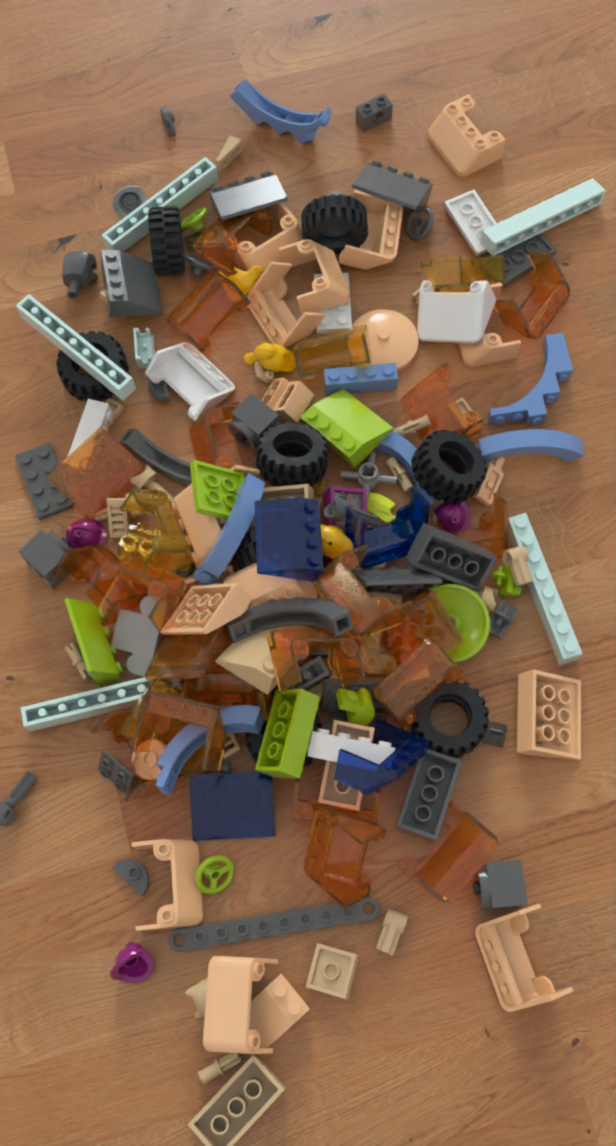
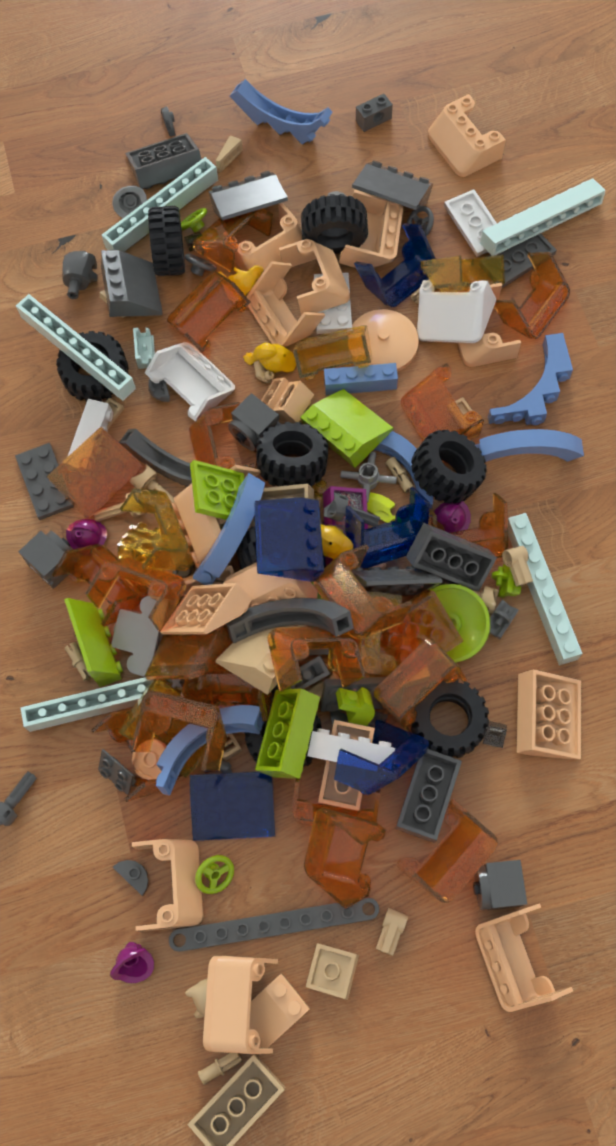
(117, 530): tan slope -> none
(163, 160): none -> dark grey slope
(406, 276): none -> clear blue windscreen
(423, 423): tan pin -> none
(491, 483): light nougat hinge -> none

